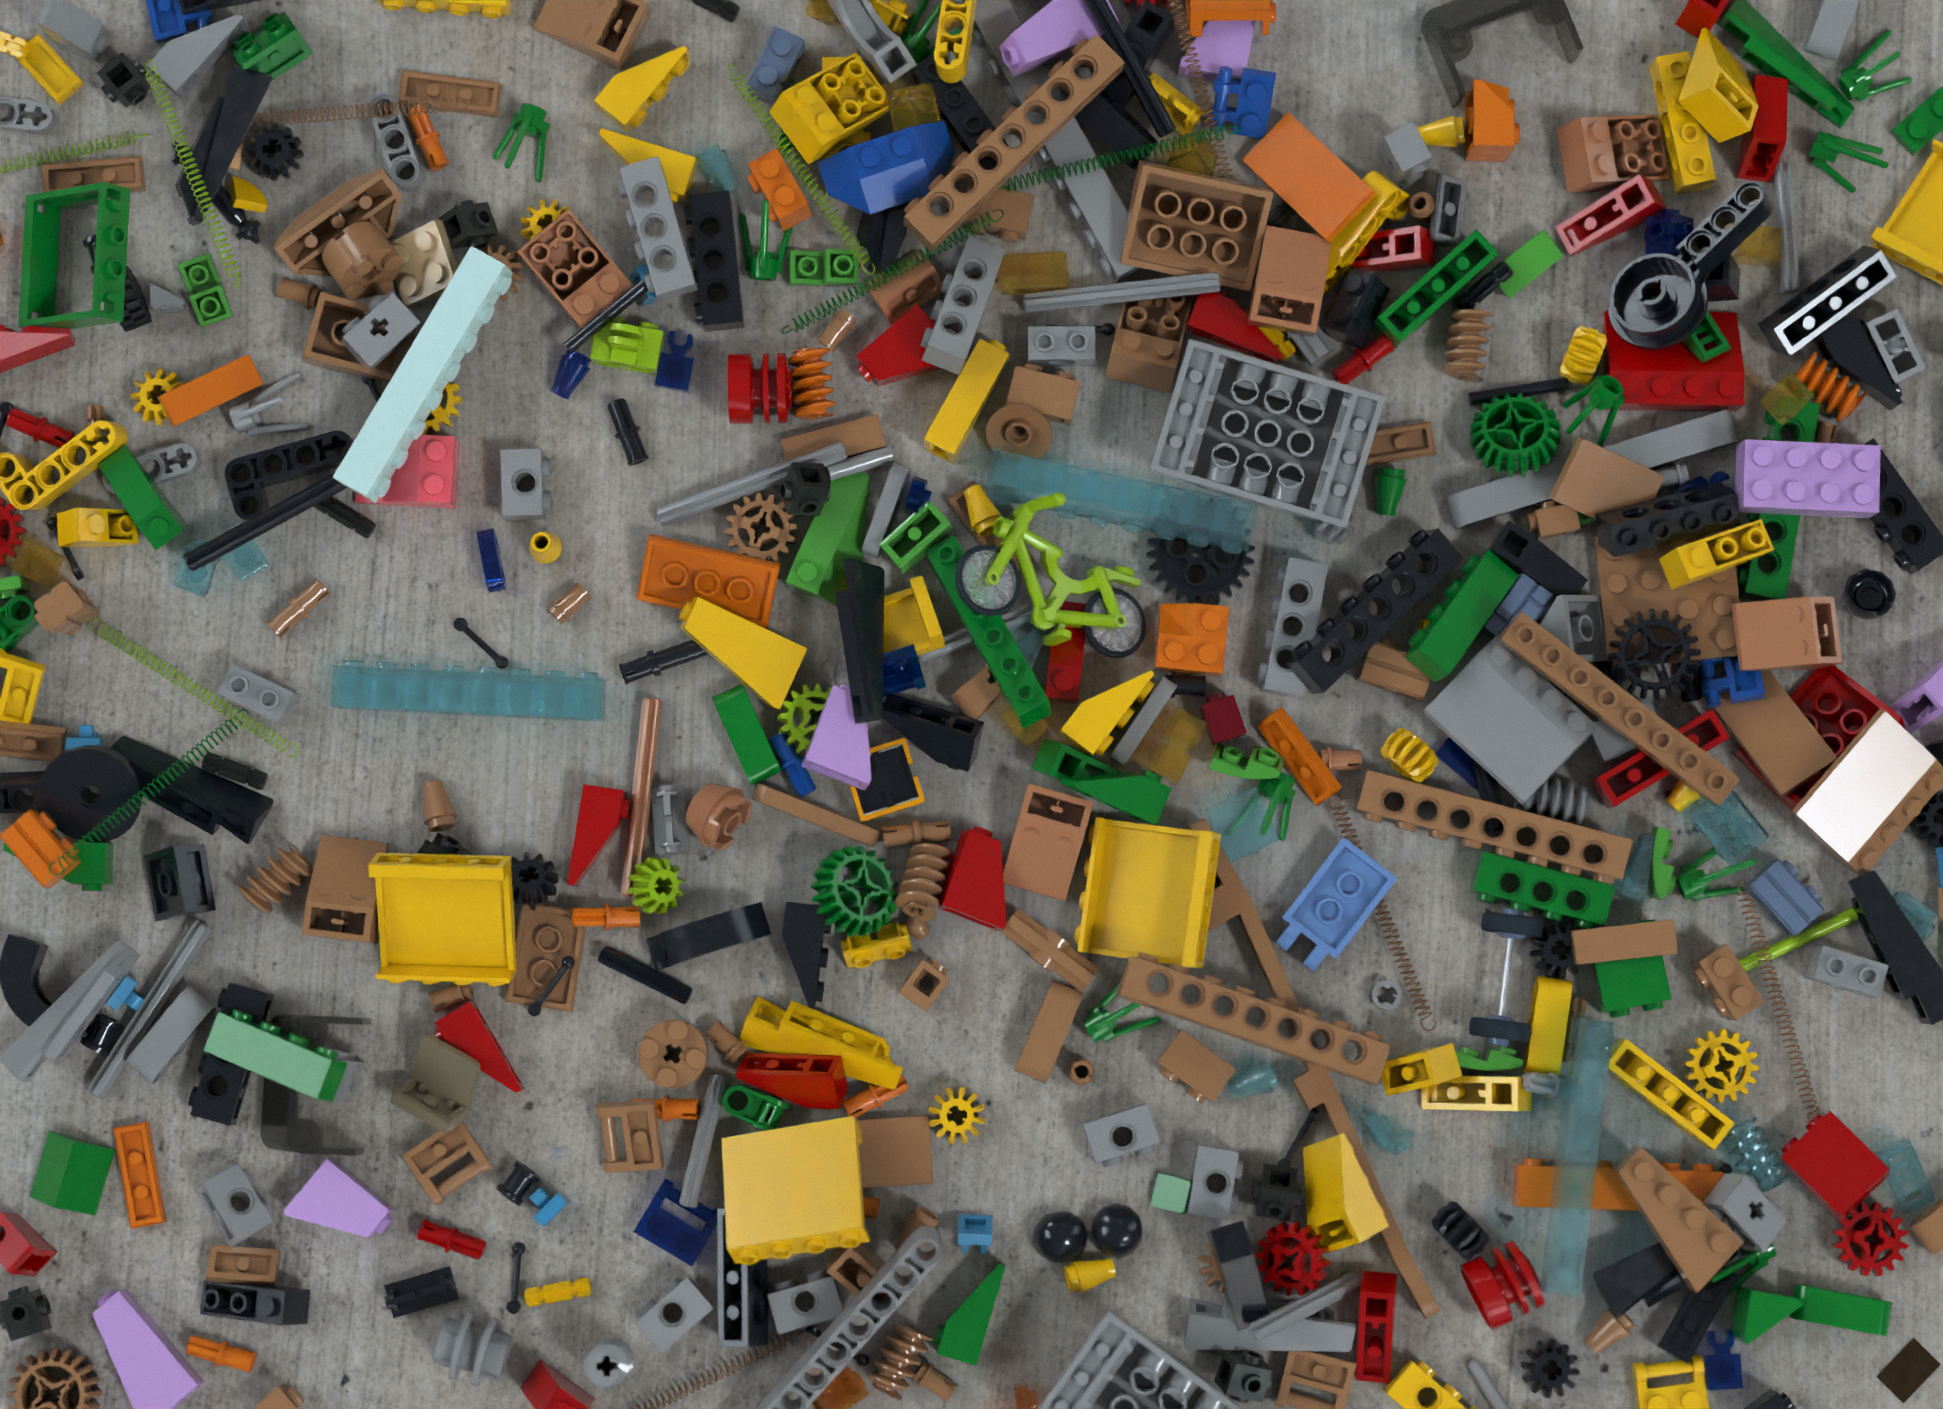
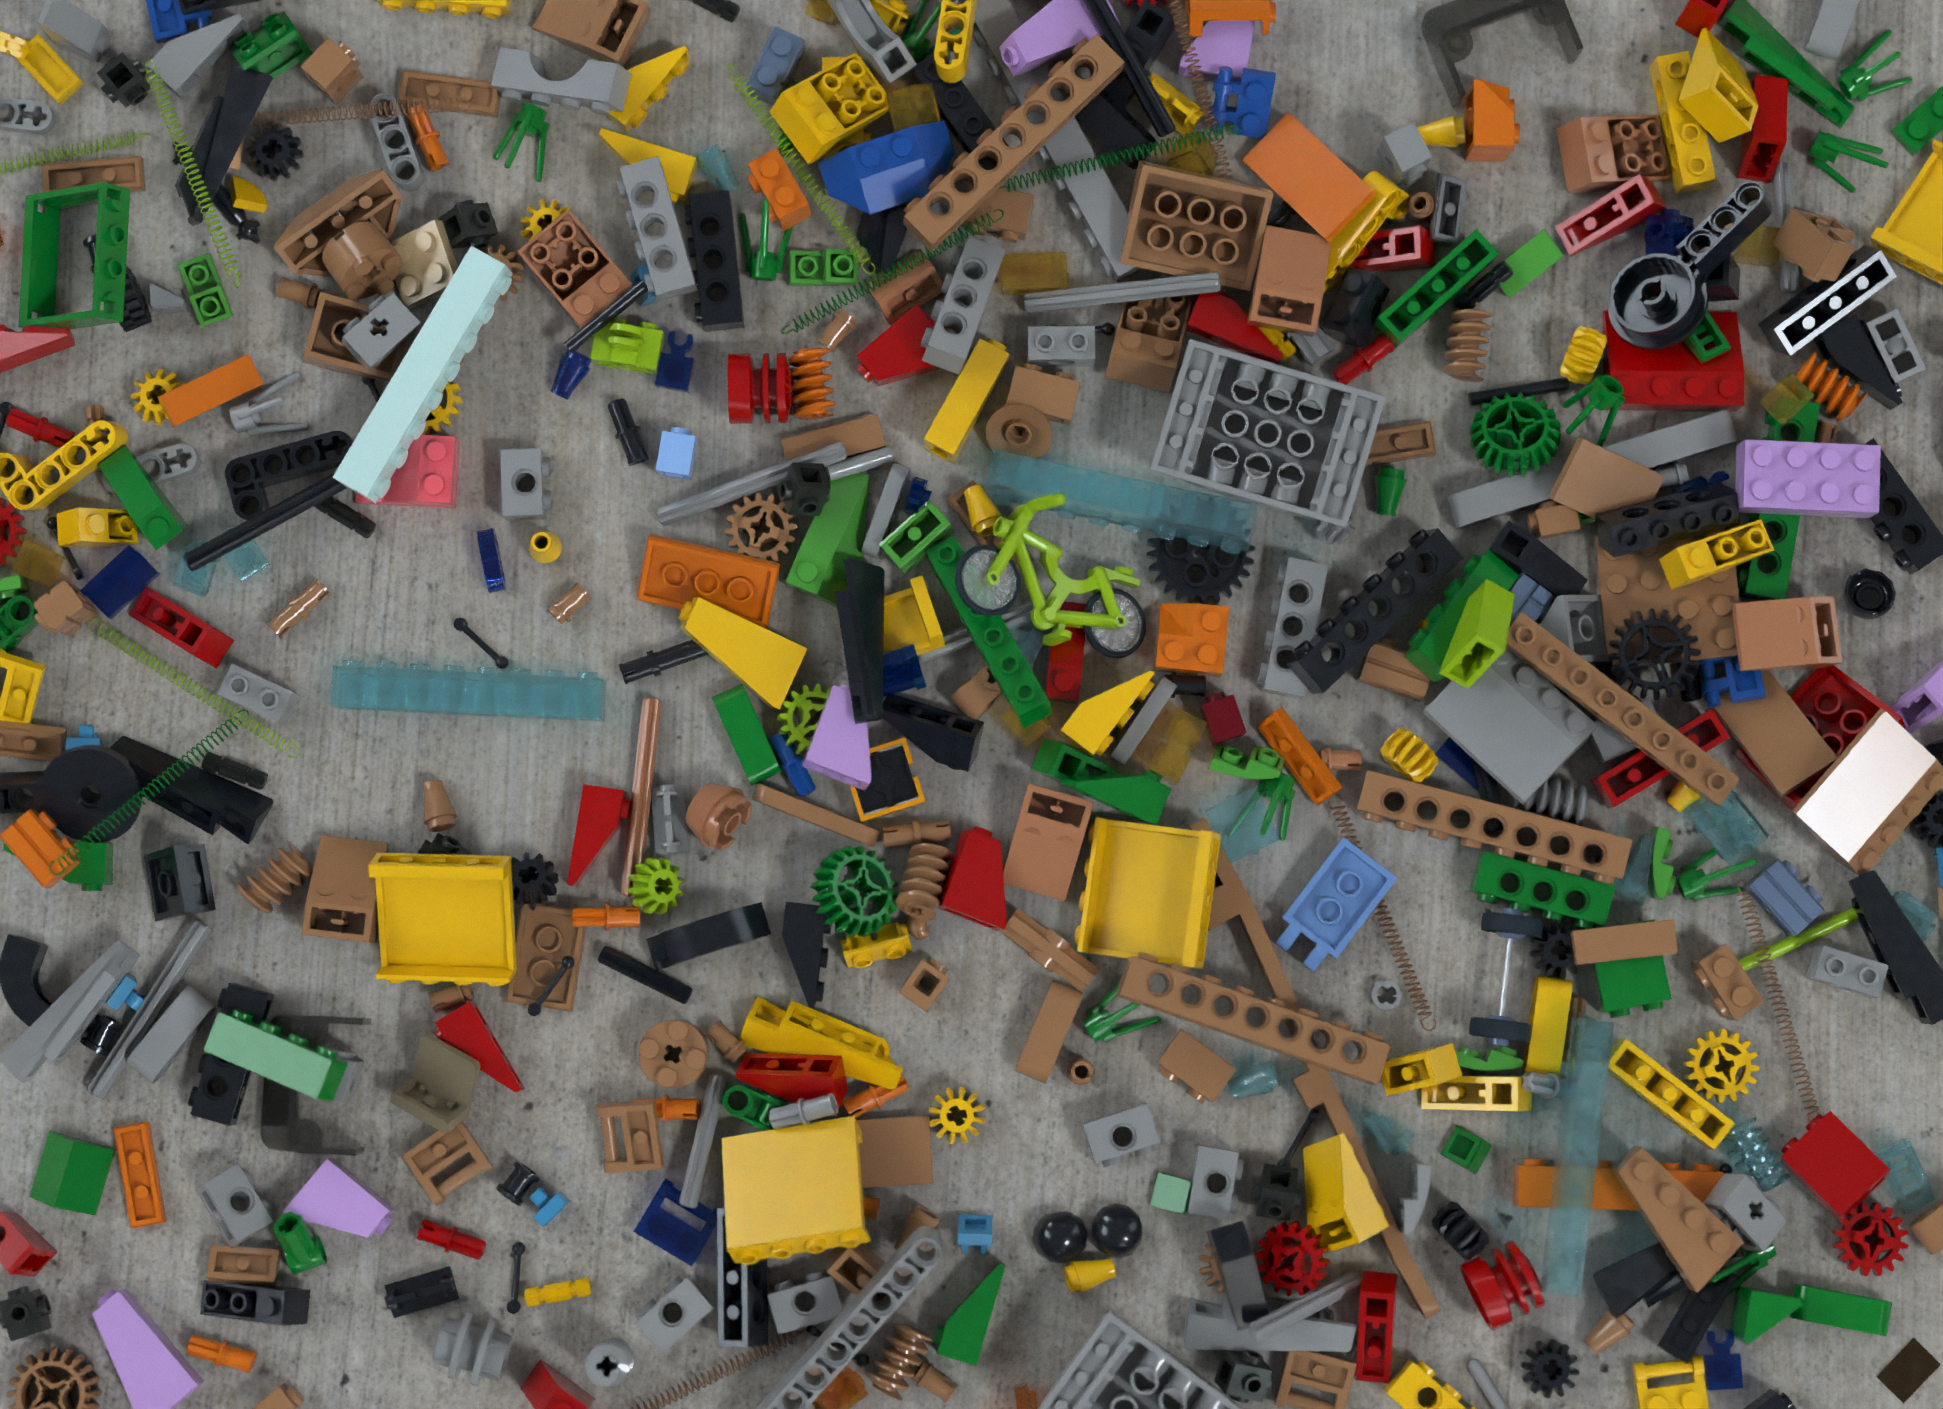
(120, 581): none -> clear blue panel
(181, 627): none -> red slope
(300, 1247): none -> green piece
(333, 70): none -> medium nougat brick
(597, 85): none -> light grey arch
(676, 453): none -> light blue brick
(803, 1111): none -> light grey axle
(1411, 1208): none -> light grey slope
(1466, 1149): none -> green slope
(1479, 634): none -> lime slope
(1815, 244): none -> medium nougat brick

